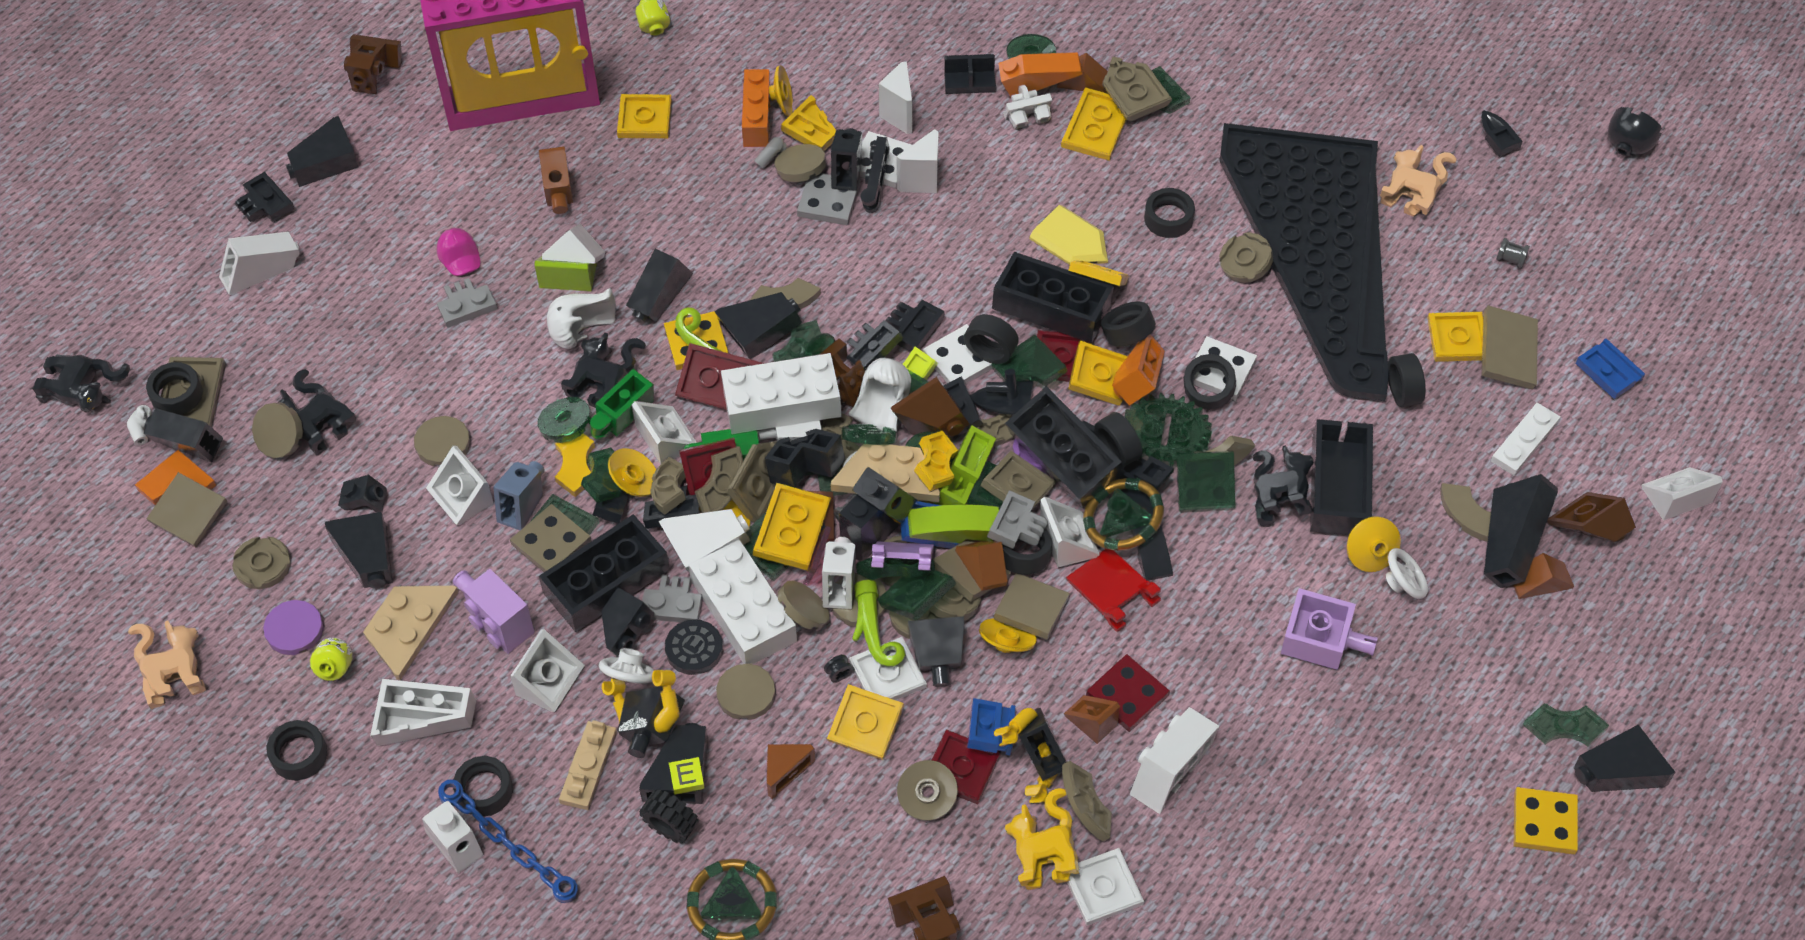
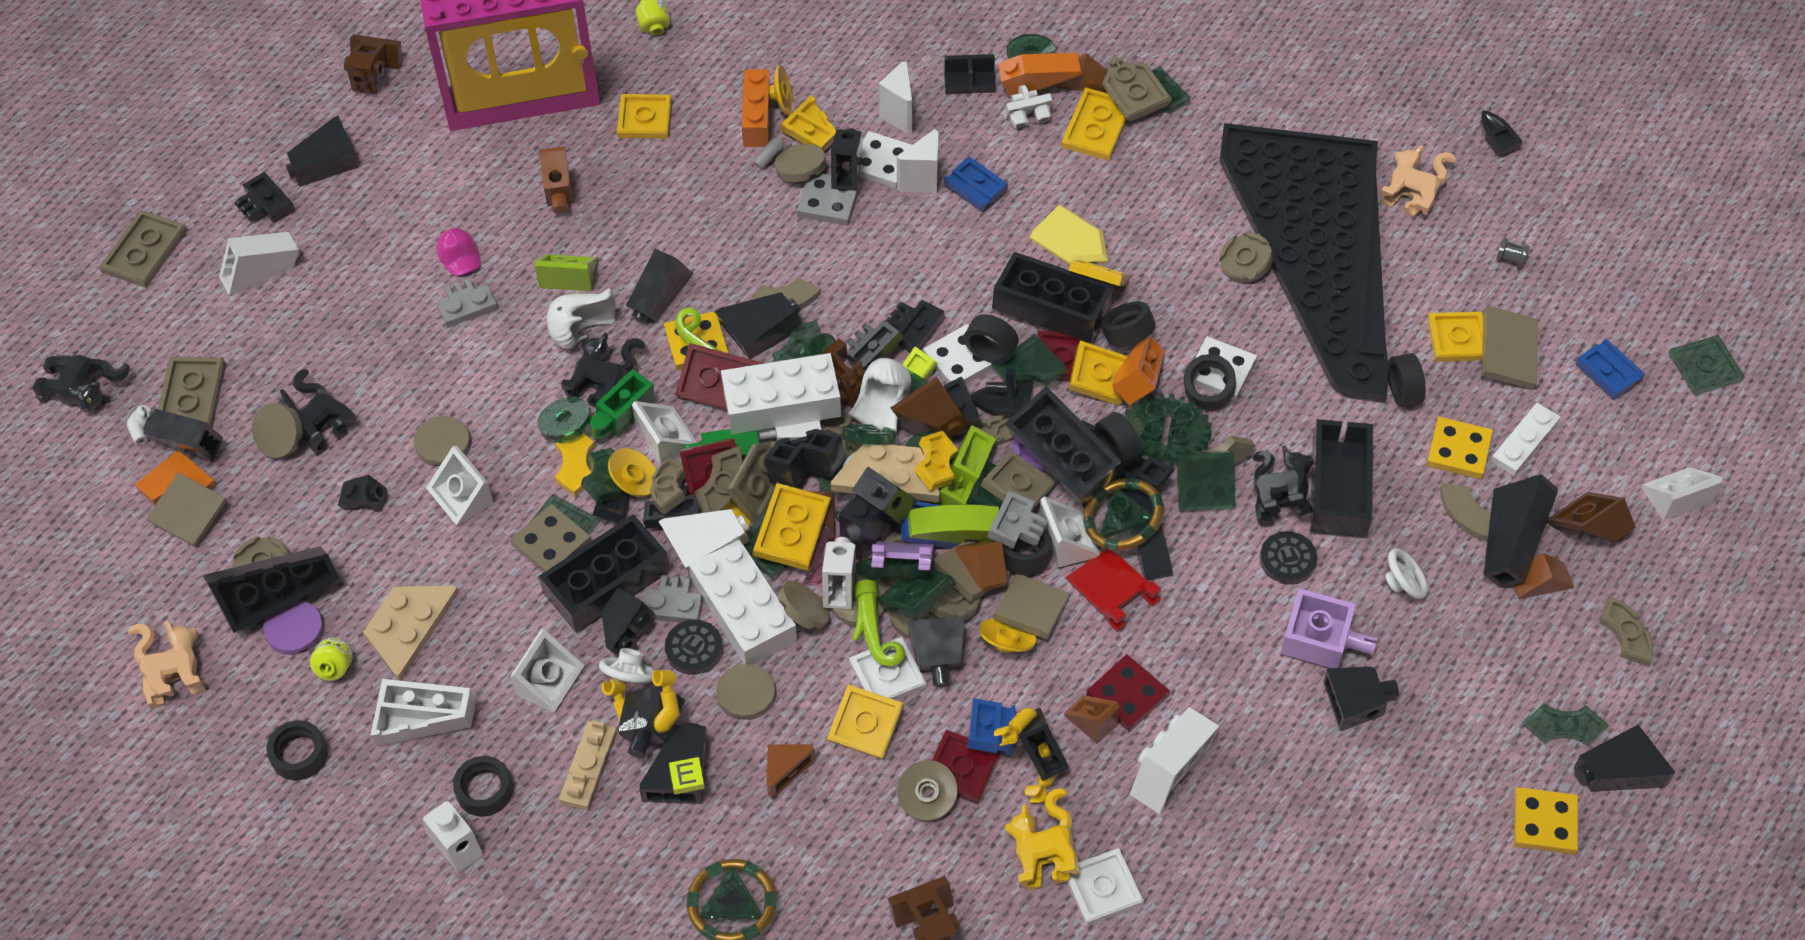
(143, 248): none -> dark tan tile
(168, 373): black tyre -> none
(268, 585): none -> black wedge
(364, 547): black slope -> none
(458, 796): blue piece -> none
(495, 609): lavender brick -> none
(518, 494): sand blue torso -> none
(575, 246): white slope -> none
(668, 816): black tyre -> none
(838, 668): black bush -> none
(875, 176): black plate -> none
(976, 183): none -> blue plate
(1085, 801): dark tan tile -> none
(1167, 228): black tyre -> none
(1288, 557): none -> black tile
(1357, 694): none -> black torso
(1366, 537): yellow dish -> none
(1459, 447): none -> yellow tile
(1631, 633): none -> dark tan tile
(1632, 132): black cylinder -> none
(1706, 365): none -> clear green tile

